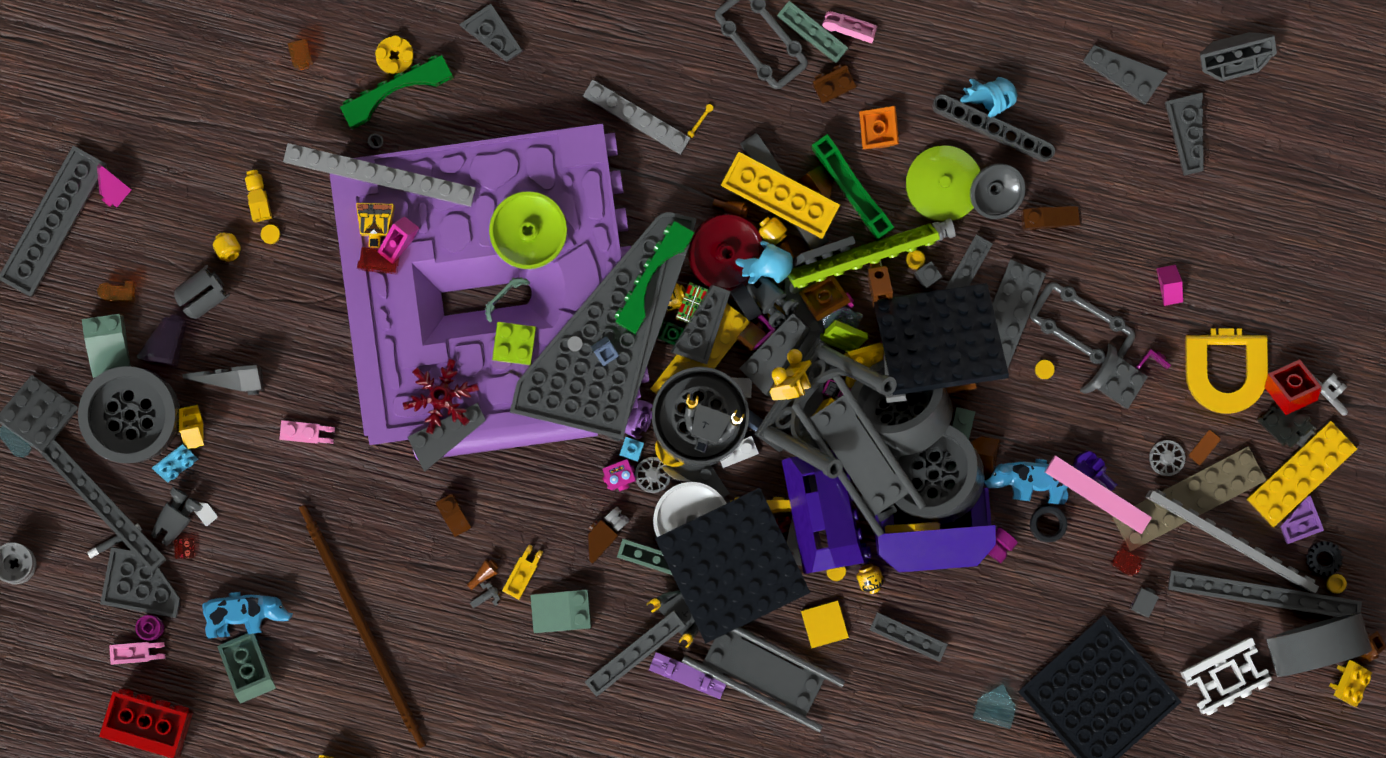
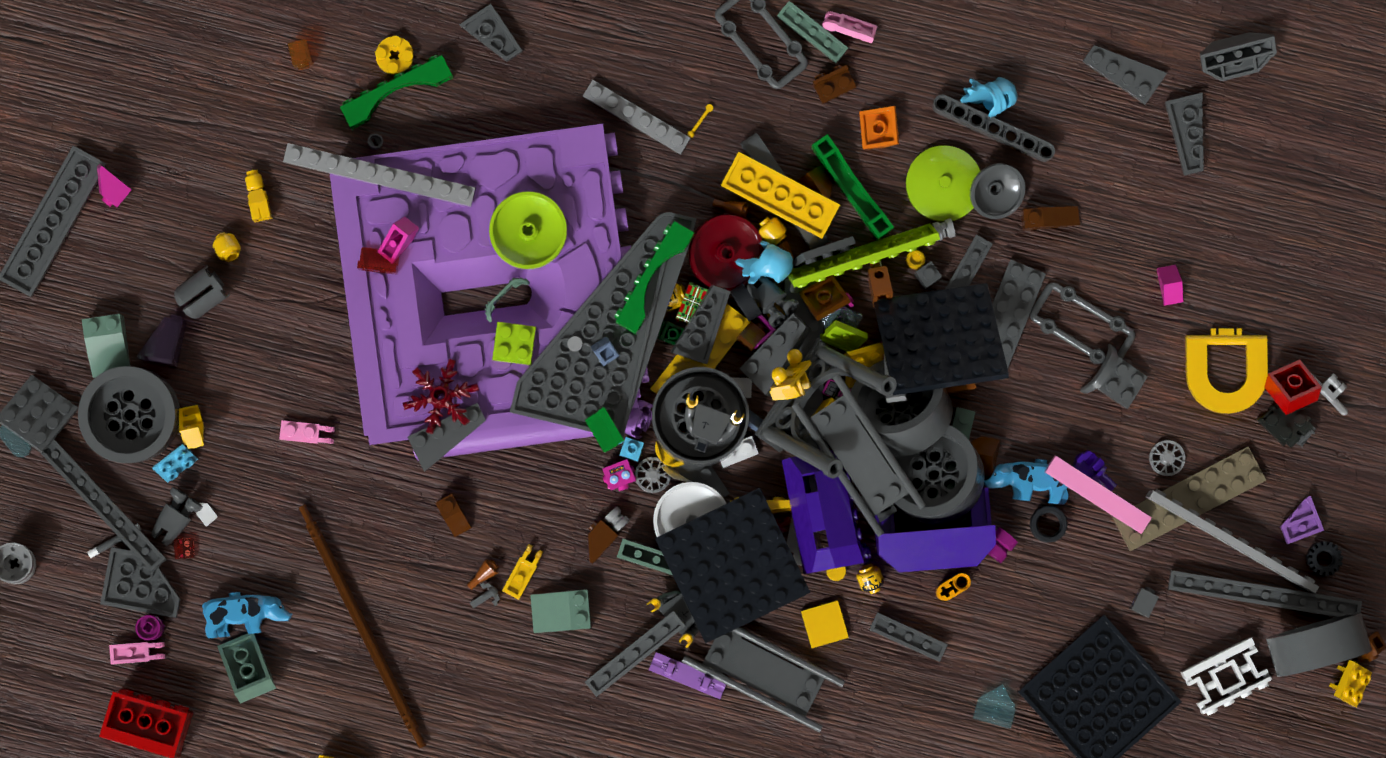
(117, 293): clear orange leg -> none
(241, 378): dark grey wedge -> none
(270, 234): yellow tile -> none
(375, 221): torso -> none
(604, 430): none -> green panel
(912, 527): yellow tile -> none
(951, 593): none -> light orange beam
(1044, 369): yellow tile -> none
(1126, 562): clear red brick -> none
(1160, 358): magenta bracket -> none
(1204, 447): dark orange sticker -> none
(1301, 474): yellow plate -> none
(1336, 583): yellow tile -> none

